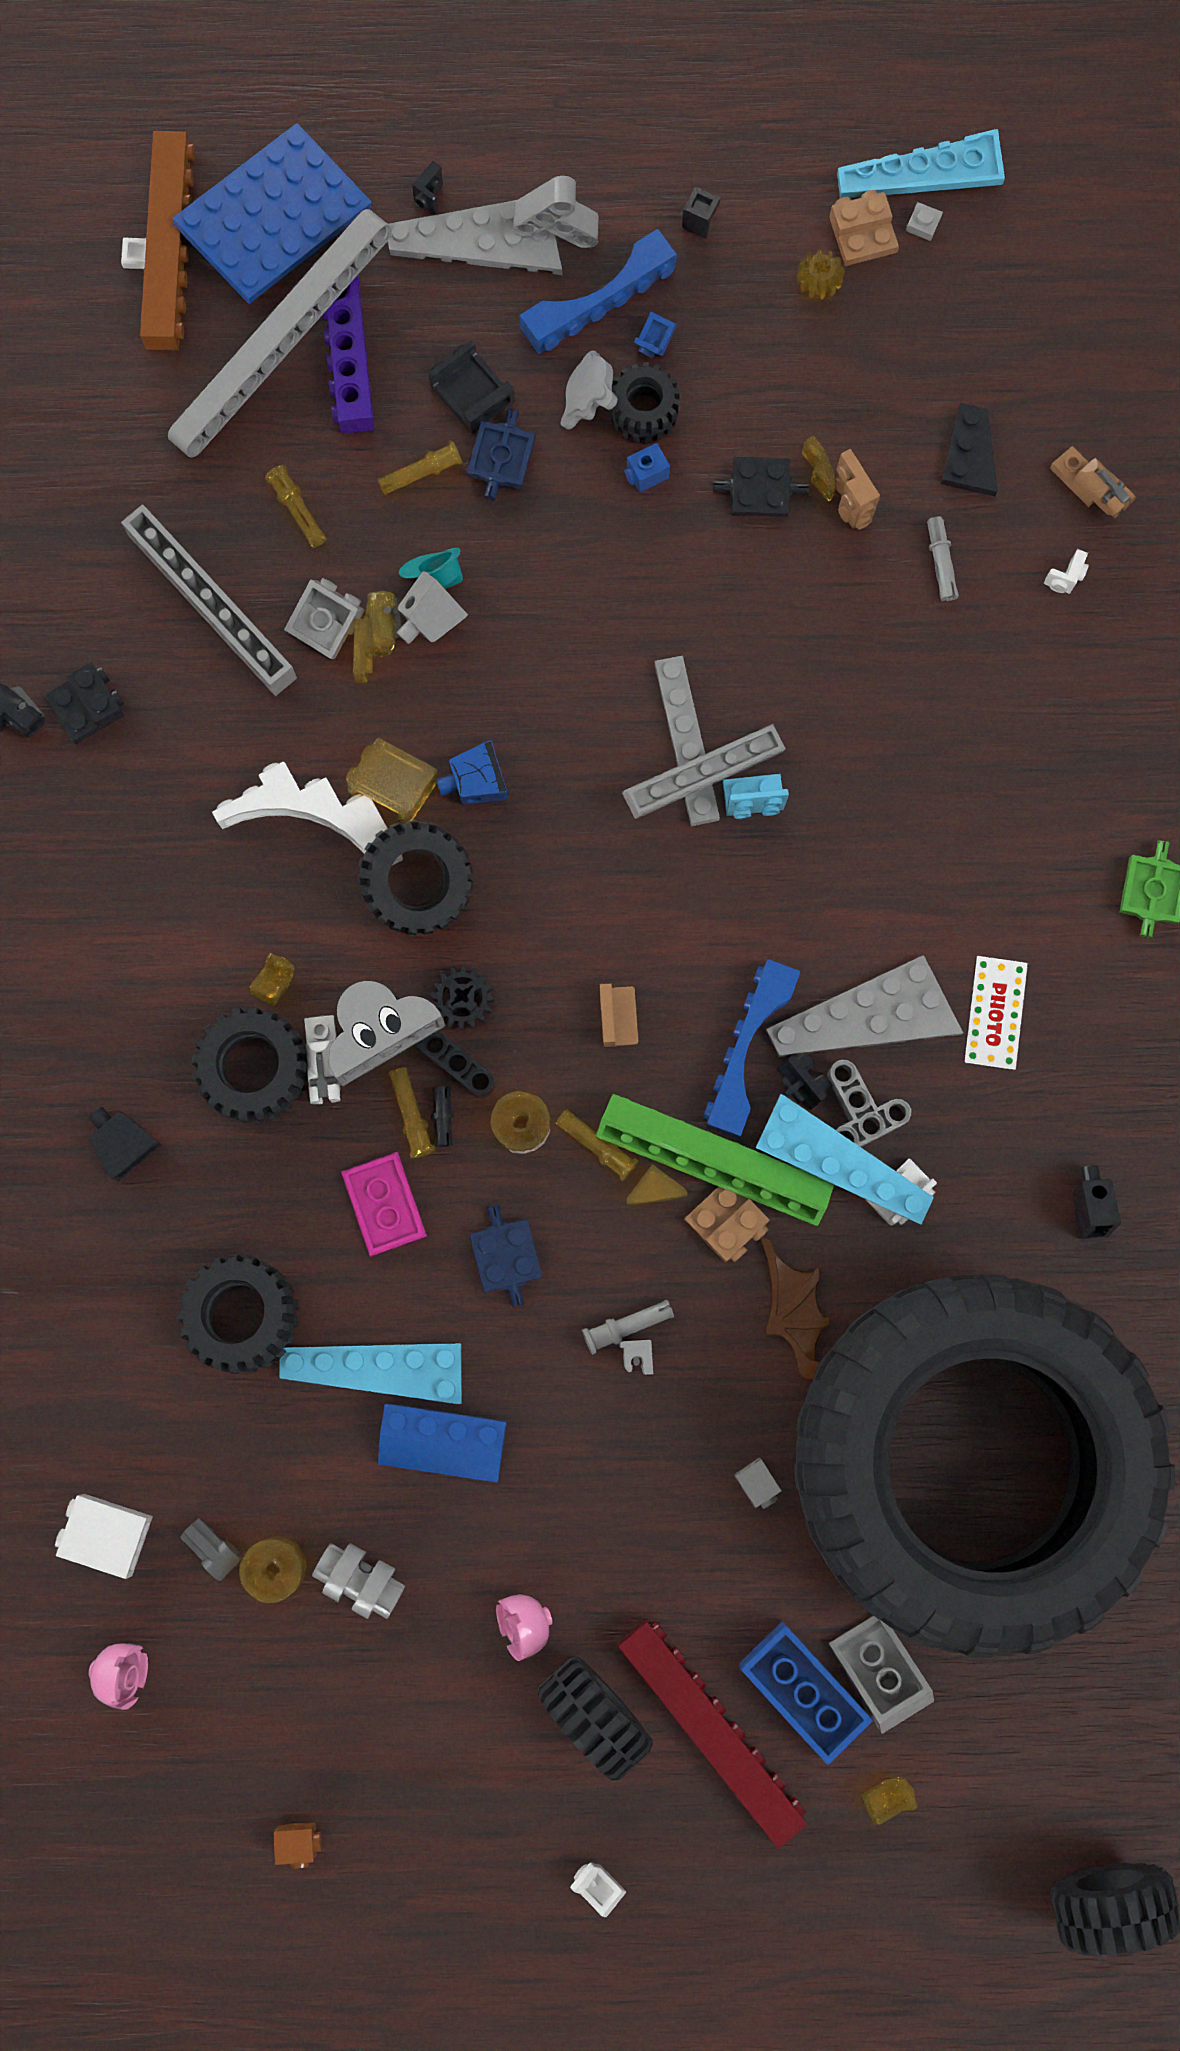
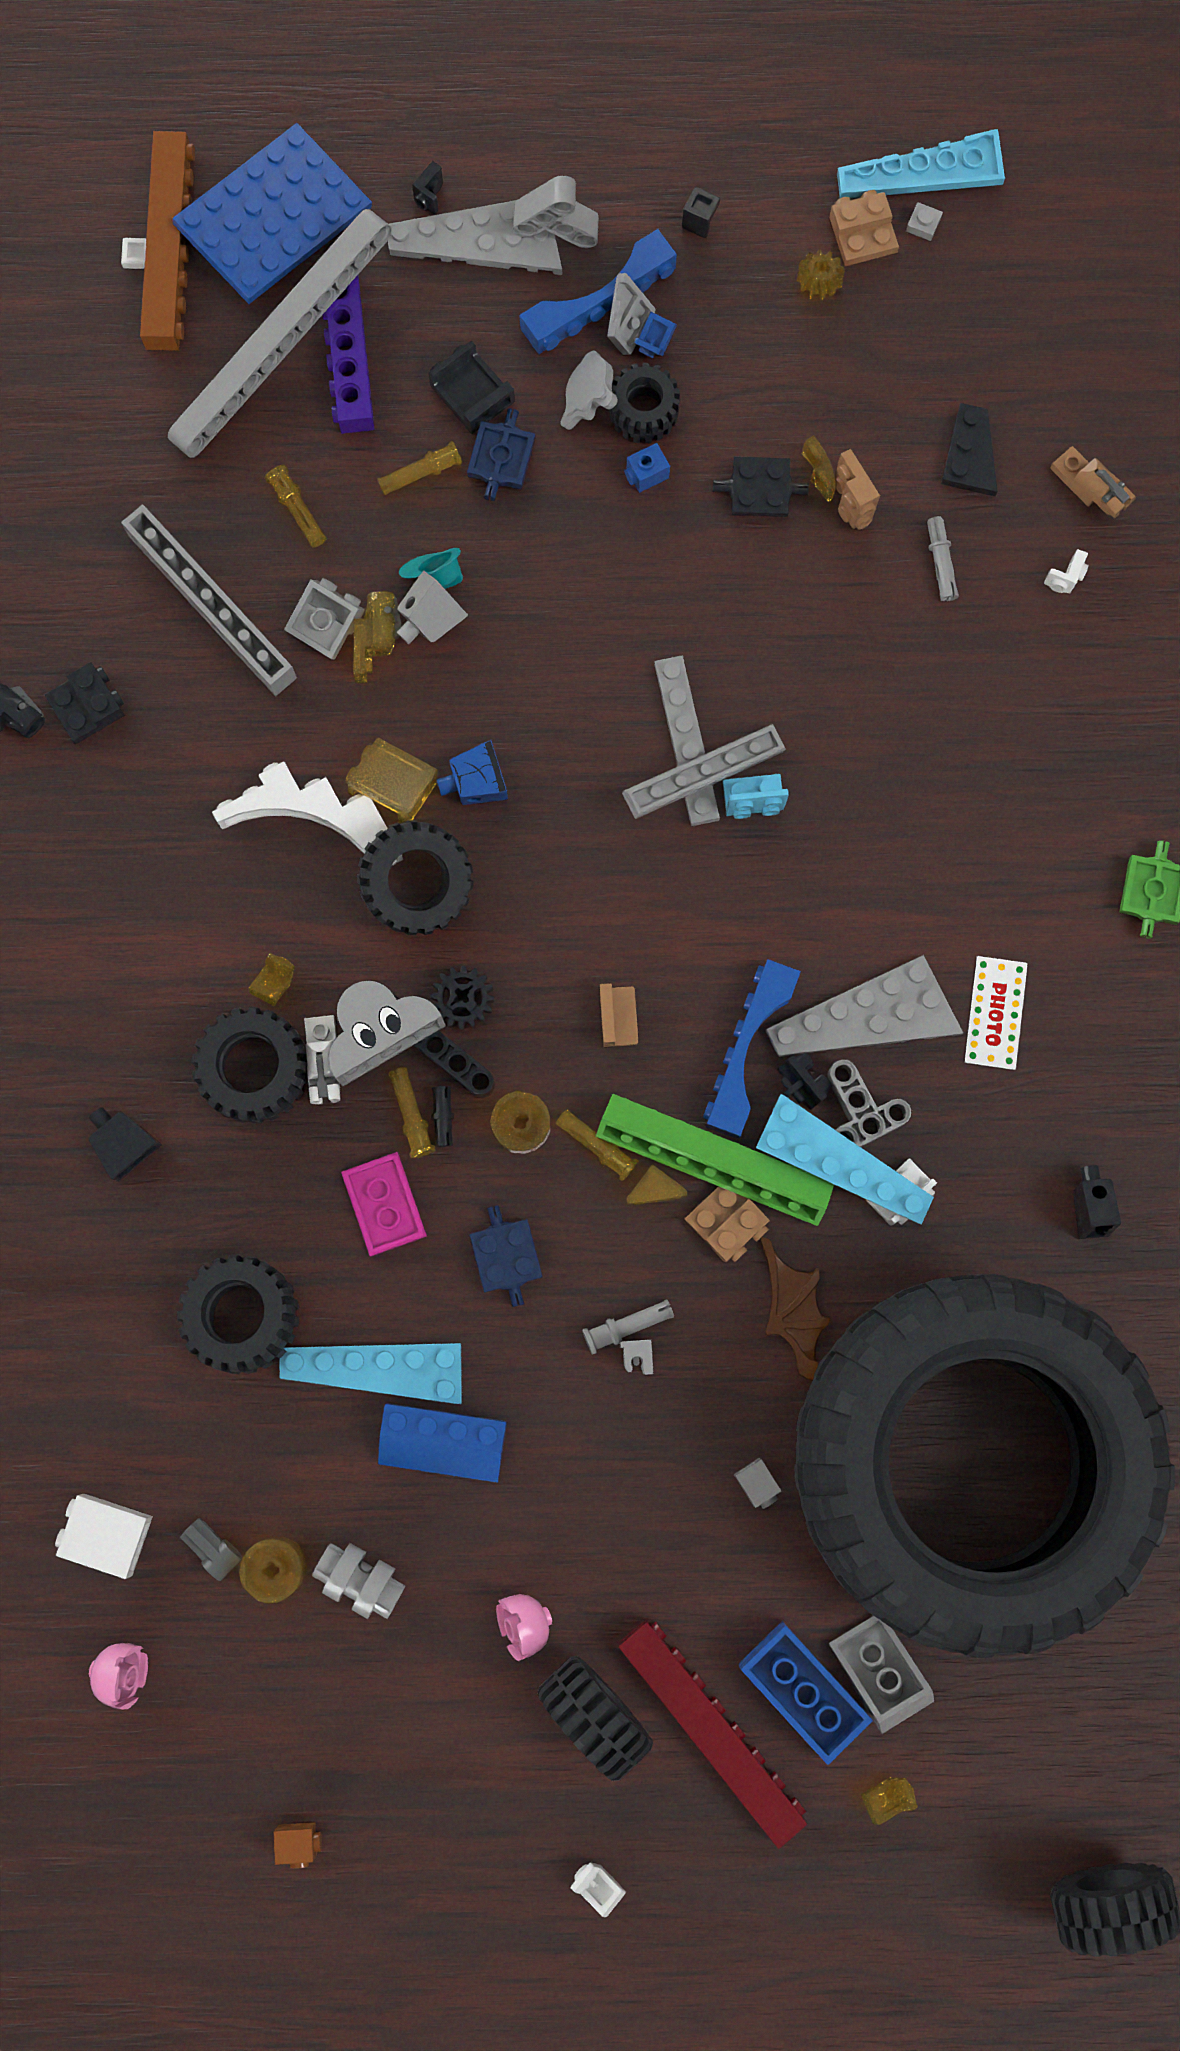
(628, 314): none -> light grey wing

